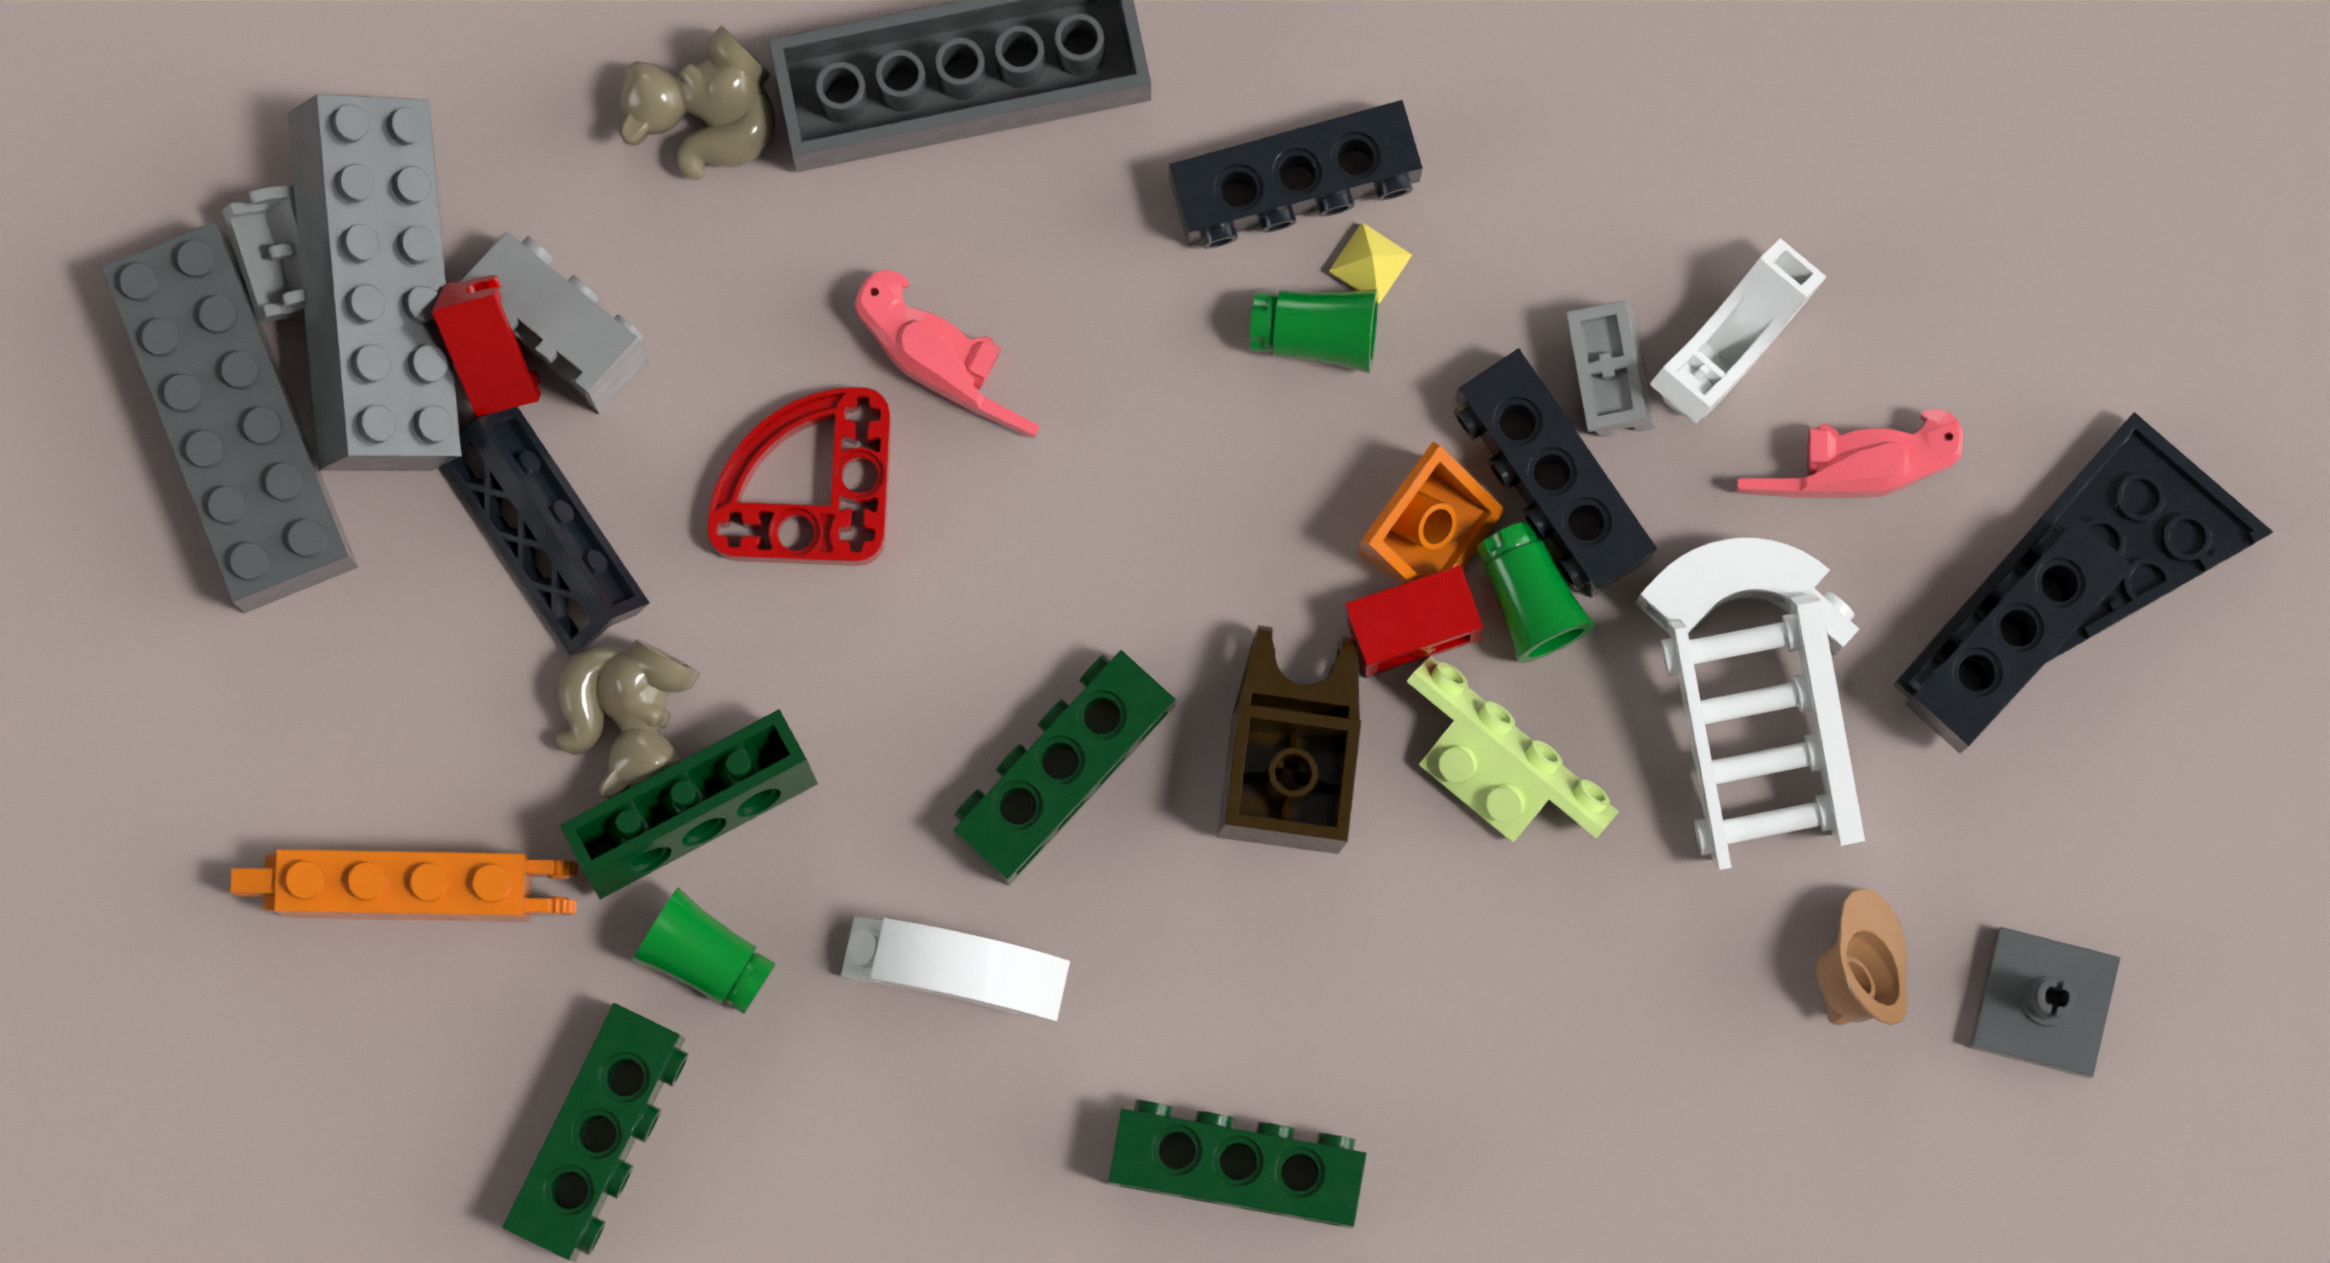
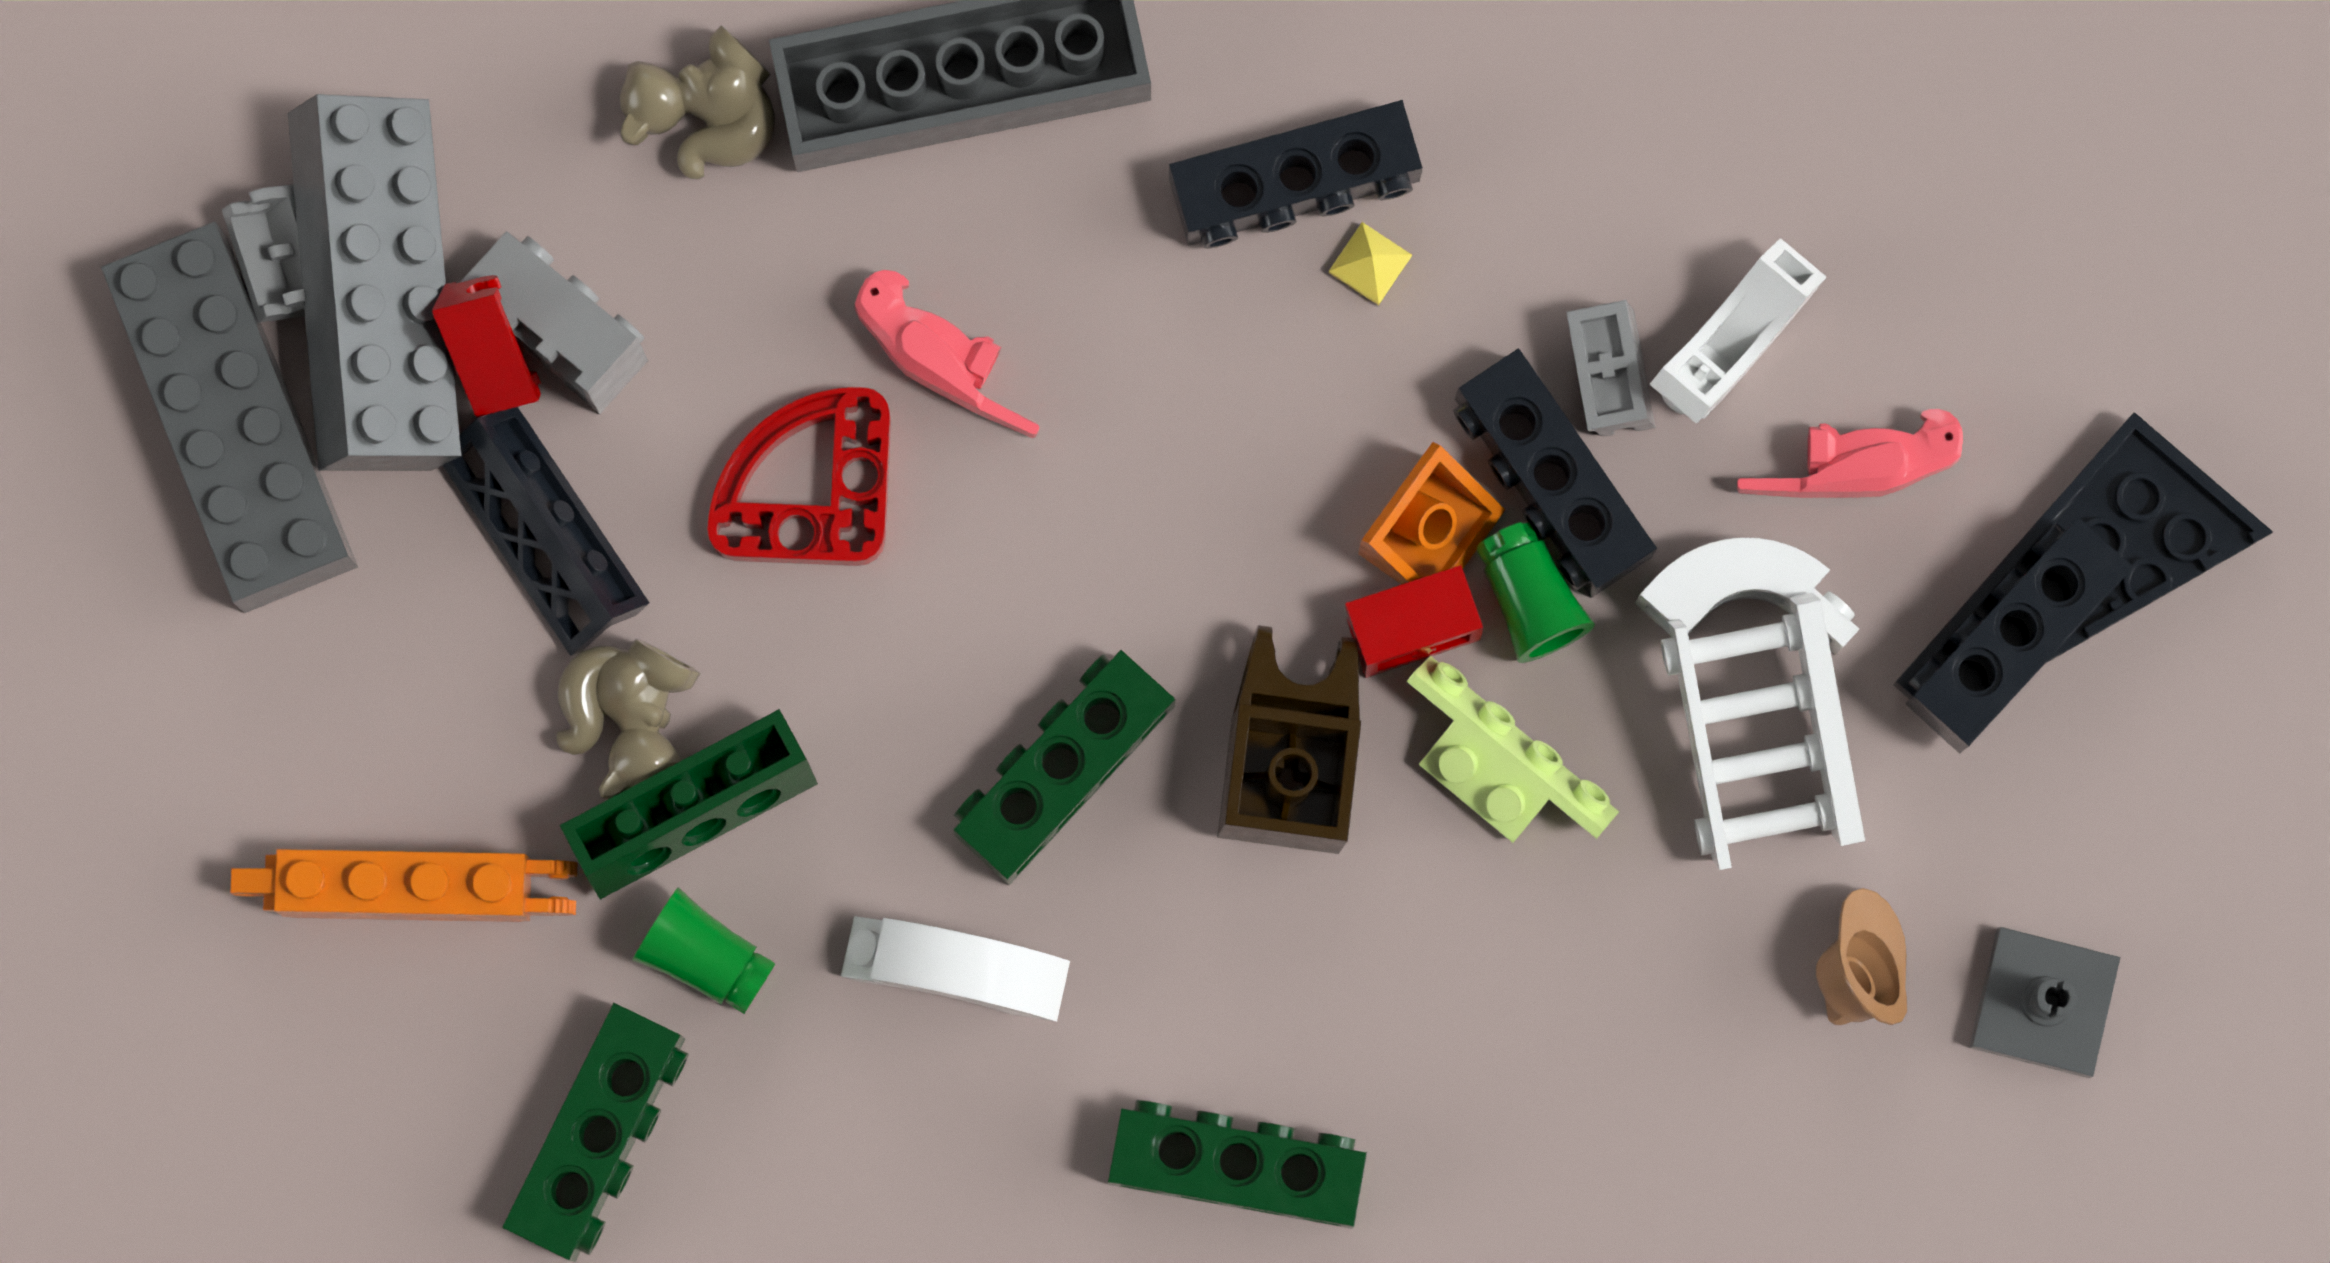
(1317, 326): green plant -> none

